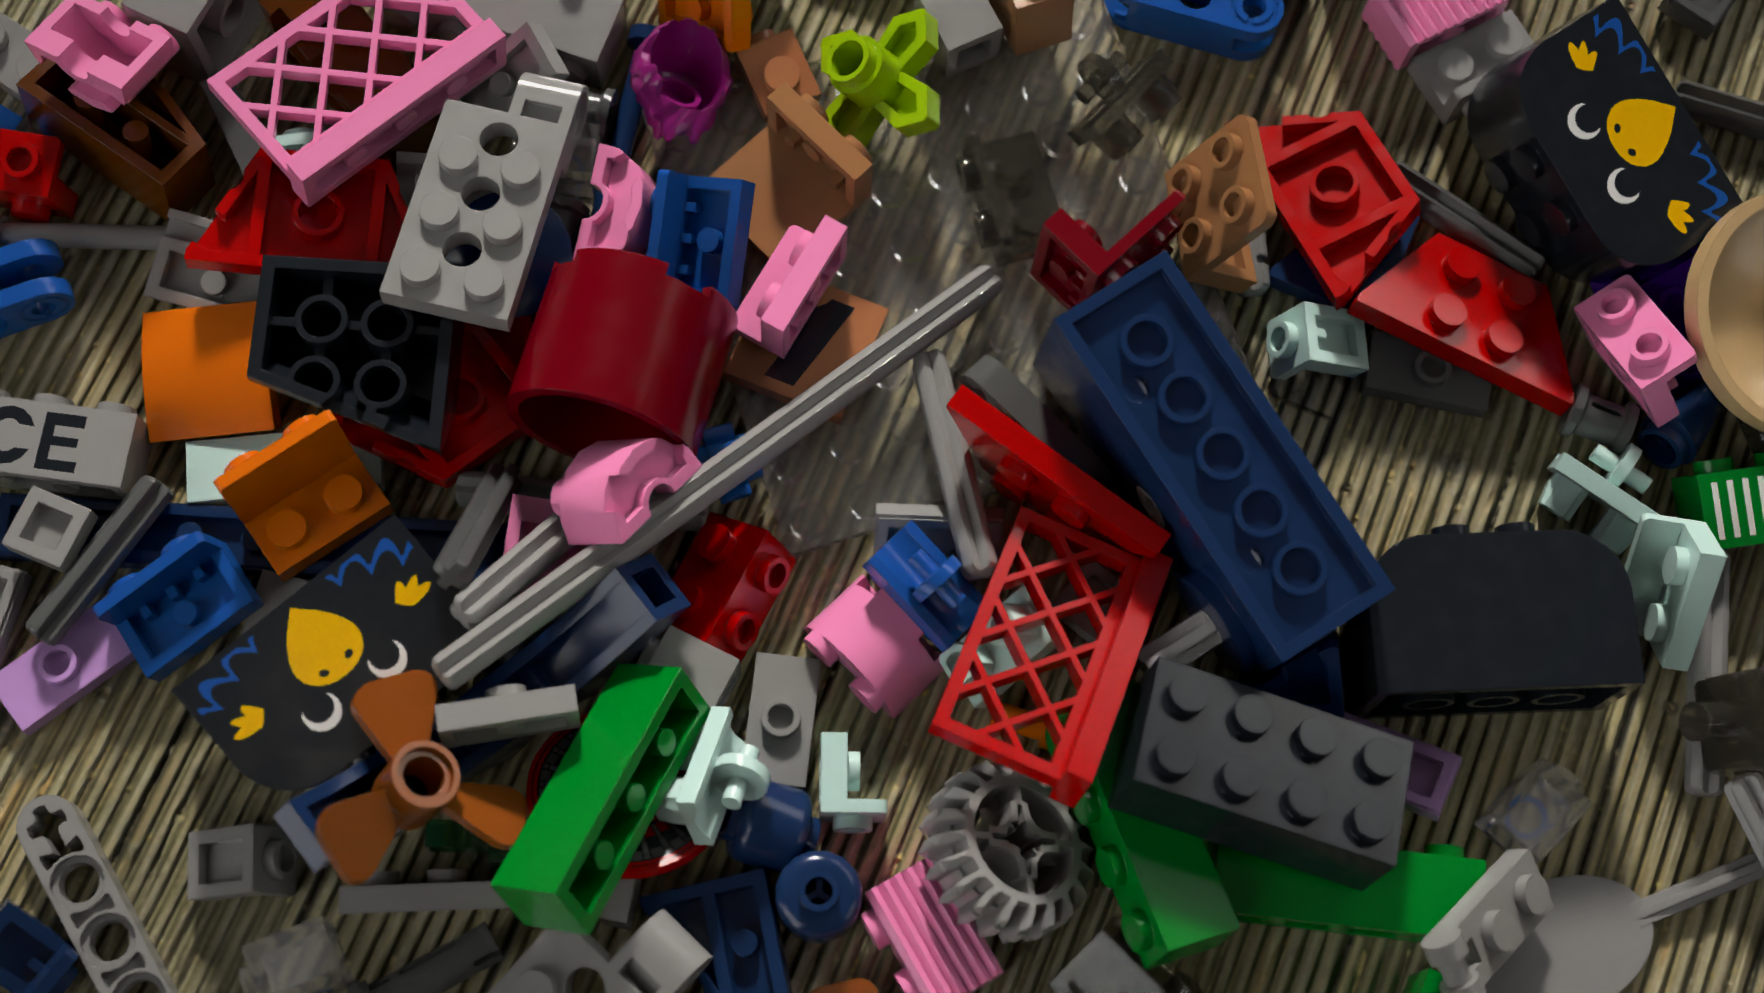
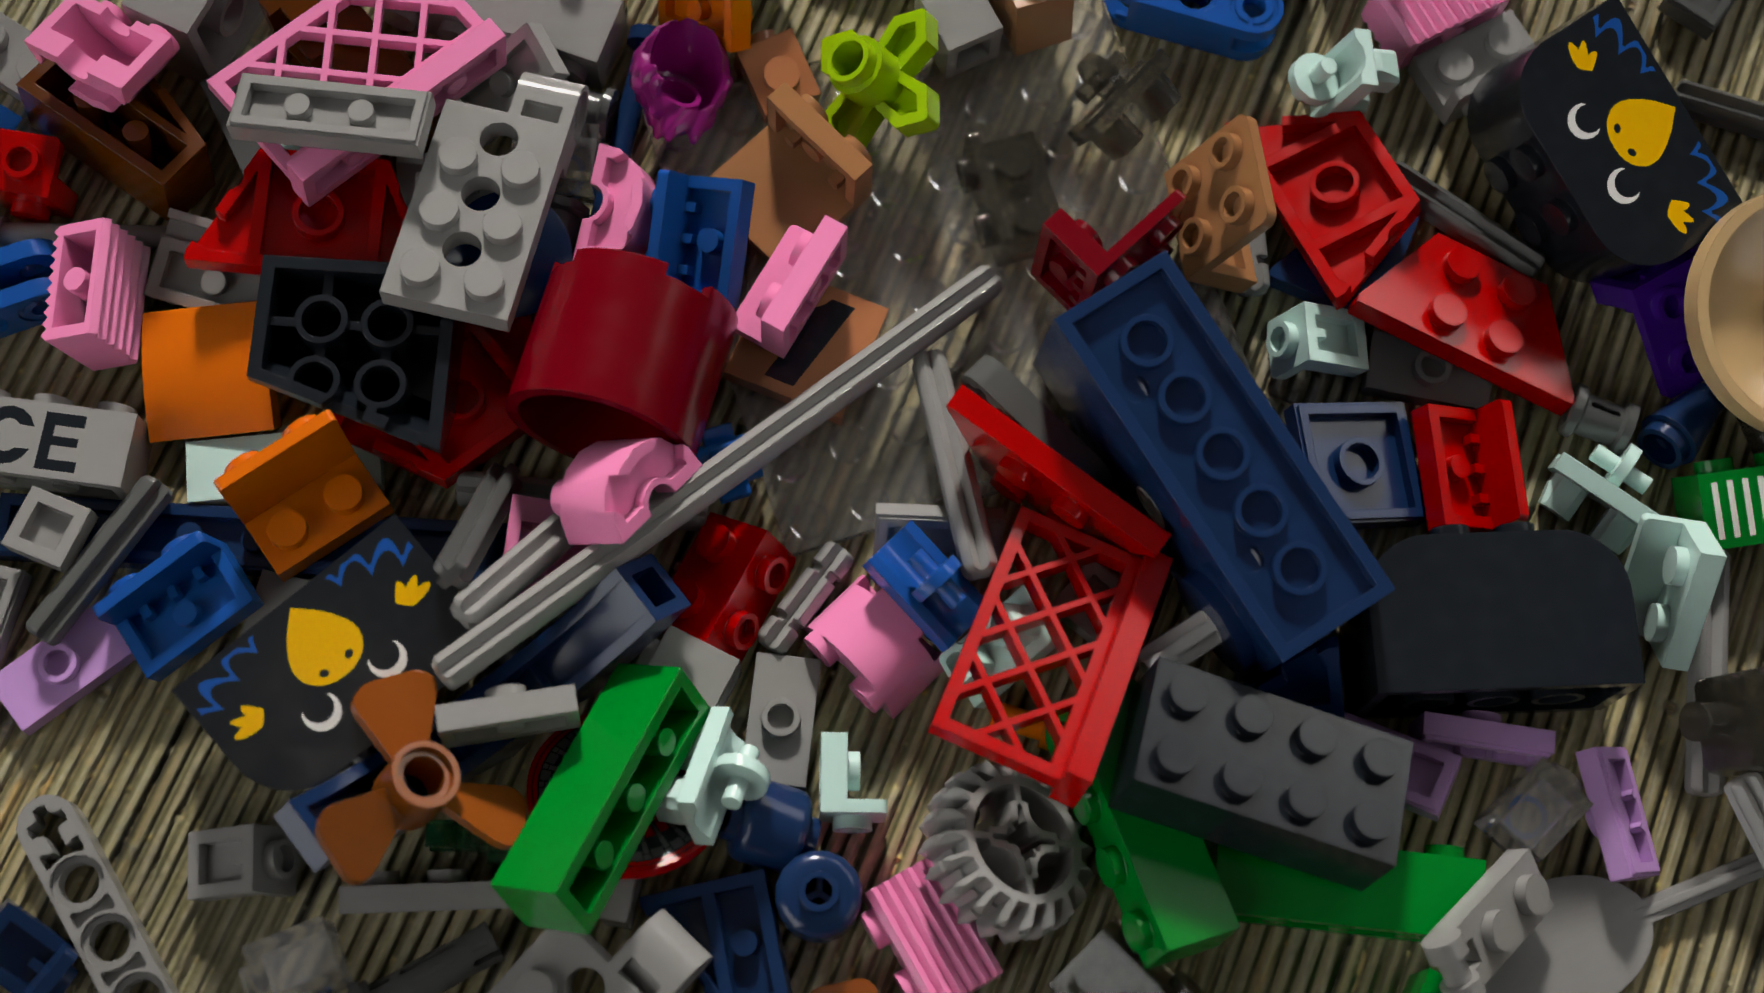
(97, 294): none -> bright pink brick
(331, 115): none -> light grey tile
(805, 598): none -> light grey axle
(1343, 75): none -> light aqua hips
(1363, 459): none -> dark blue plate
(1470, 465): none -> red bracket
(1483, 737): none -> lavender plate
(1617, 814): none -> lavender plate
(1637, 345): bright pink bracket -> none

